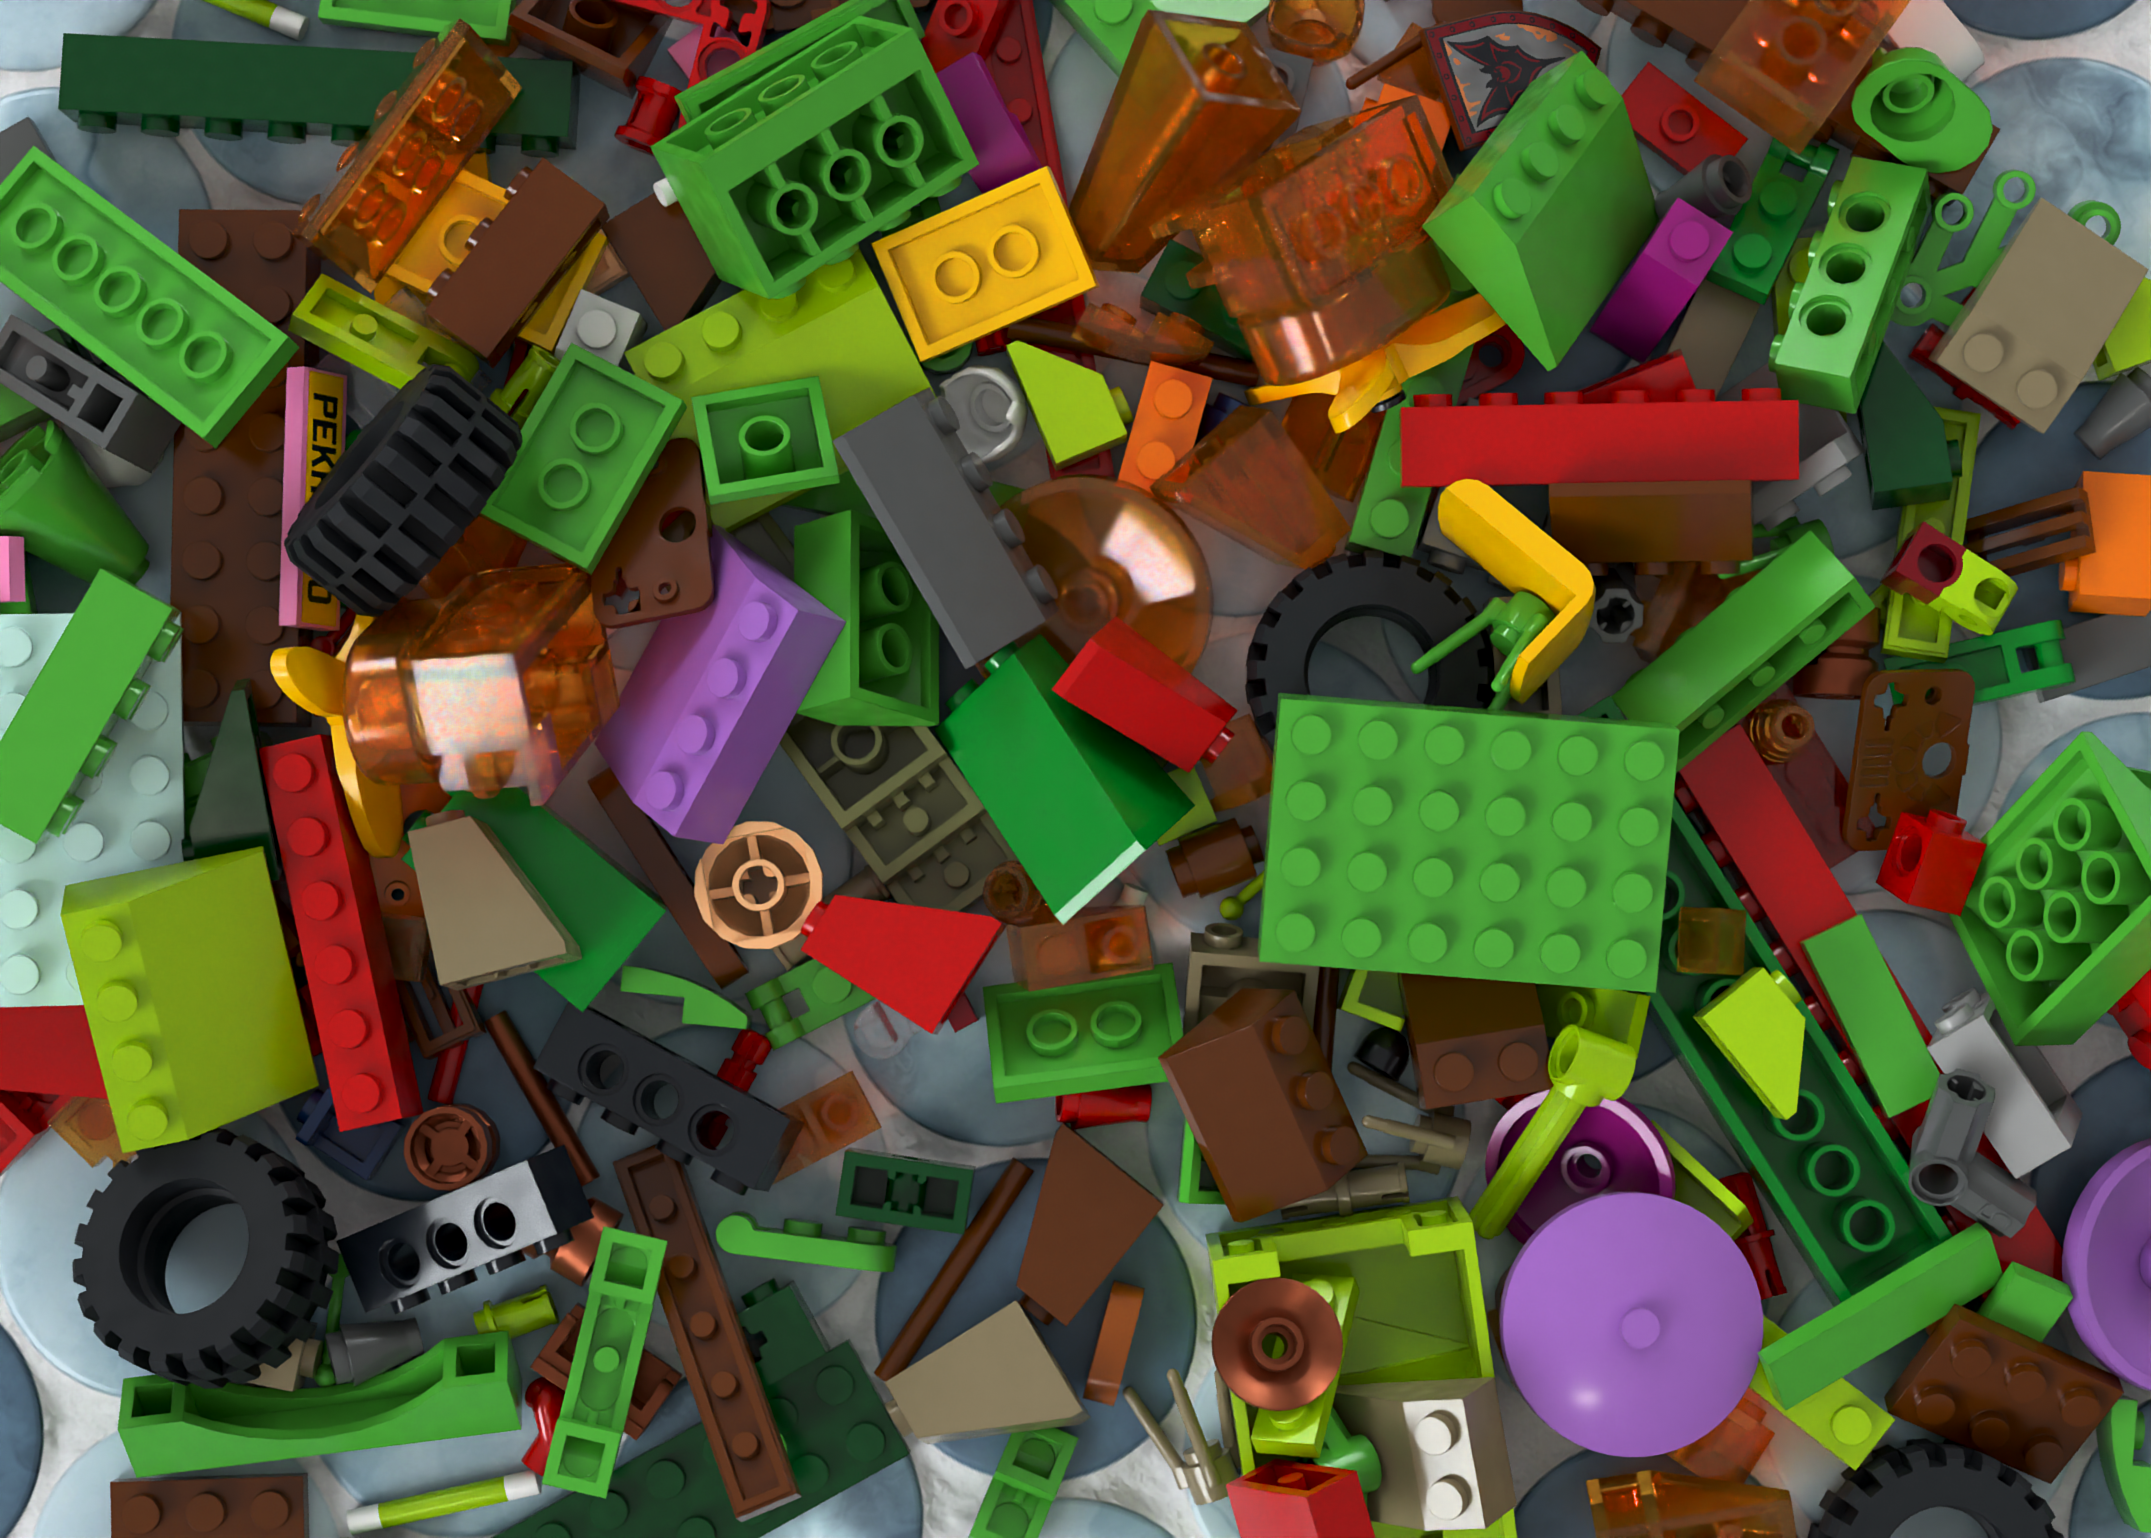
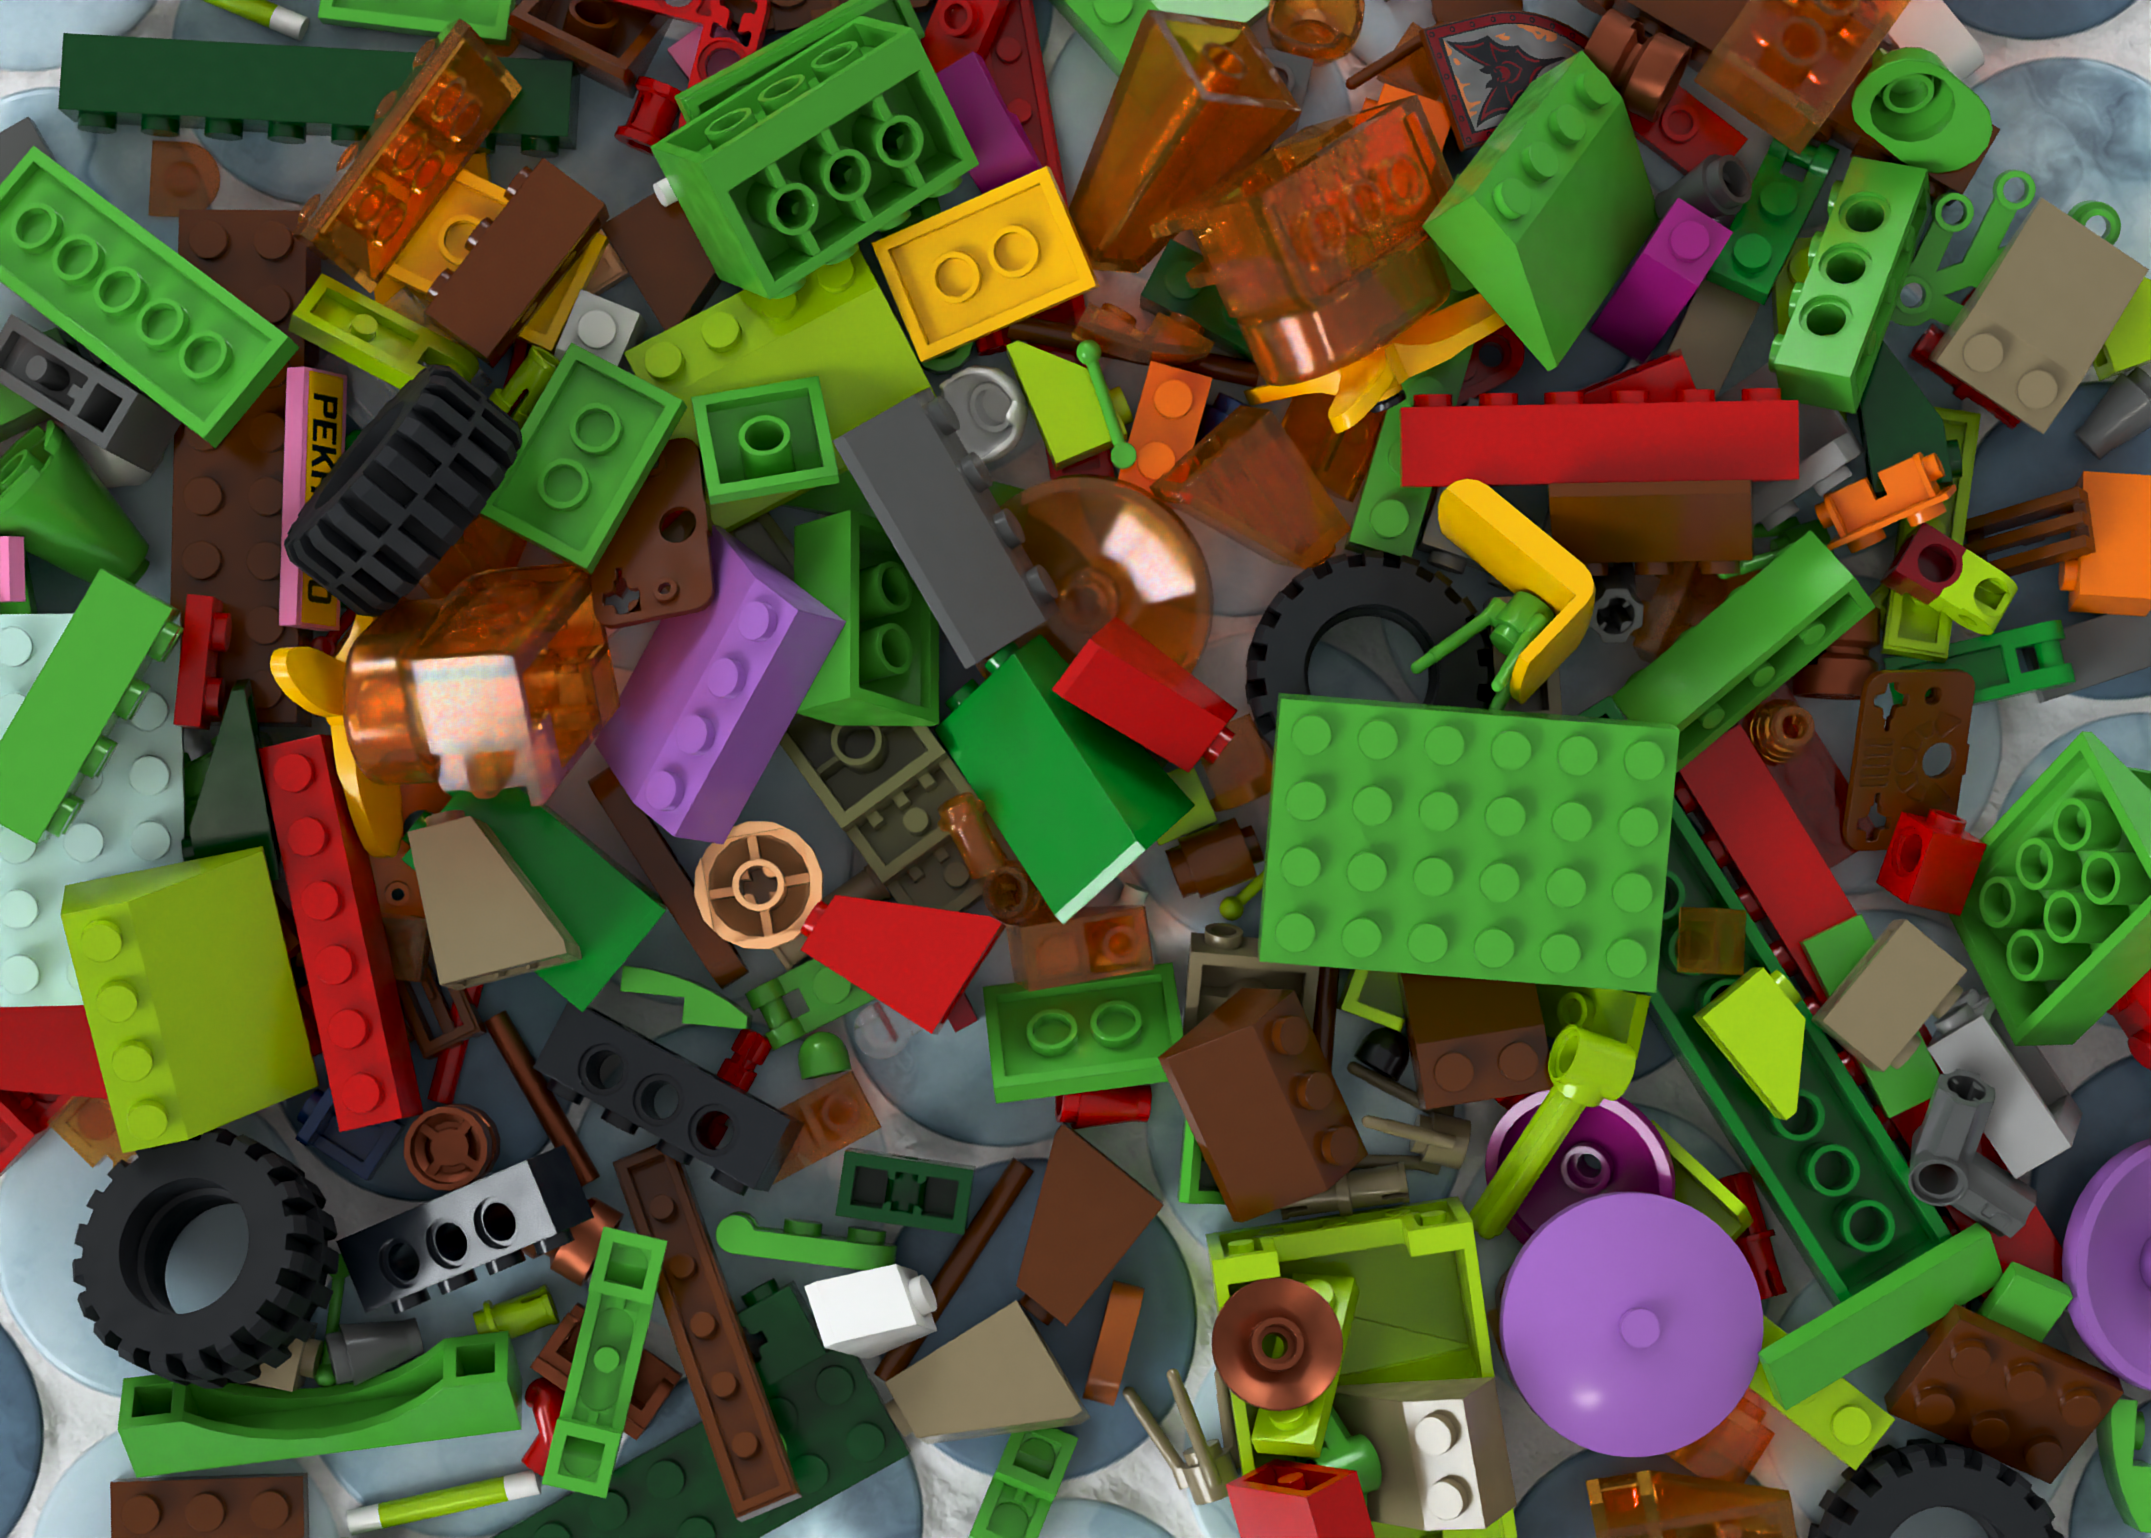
(181, 178): none -> clear orange piece
(198, 688): none -> red plate
(822, 1056): none -> bright green hinge
(872, 1310): none -> white slope
(971, 834): none -> clear orange pin
(1123, 453): none -> bright green hinge
(1638, 66): none -> copper wheel
(1891, 997): none -> dark tan brick
(1910, 495): none -> orange hinge

